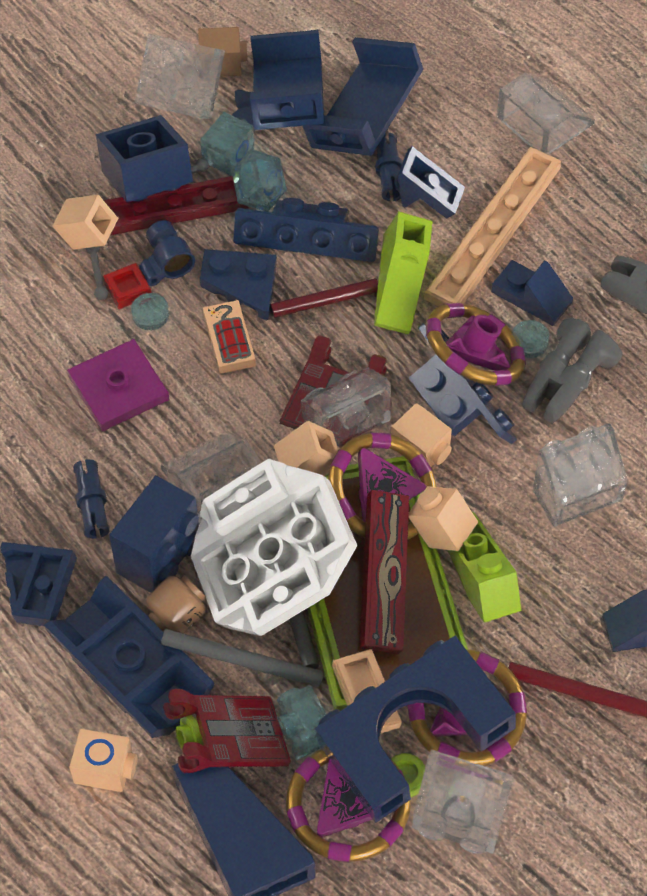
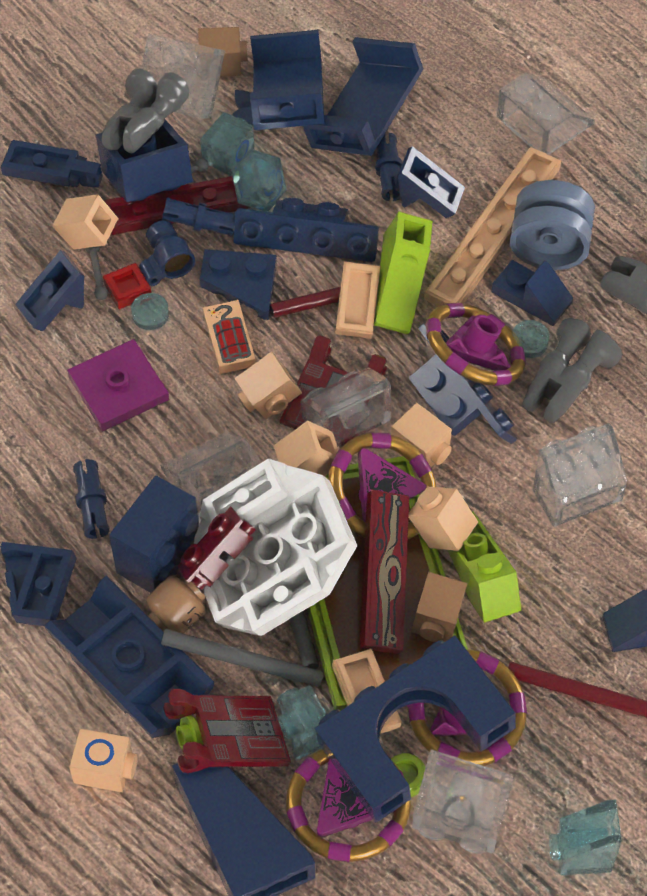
(50, 165): none -> dark blue hinge
(54, 288): none -> dark blue slope
(146, 111): none -> dark grey piece
(199, 216): none -> dark blue pin
(202, 561): none -> dark red hinge
(267, 386): none -> light nougat brick
(357, 300): none -> light nougat tile
(438, 607): none -> medium nougat brick
(552, 224): none -> sand blue wheel
(587, 840): none -> clear light blue slope

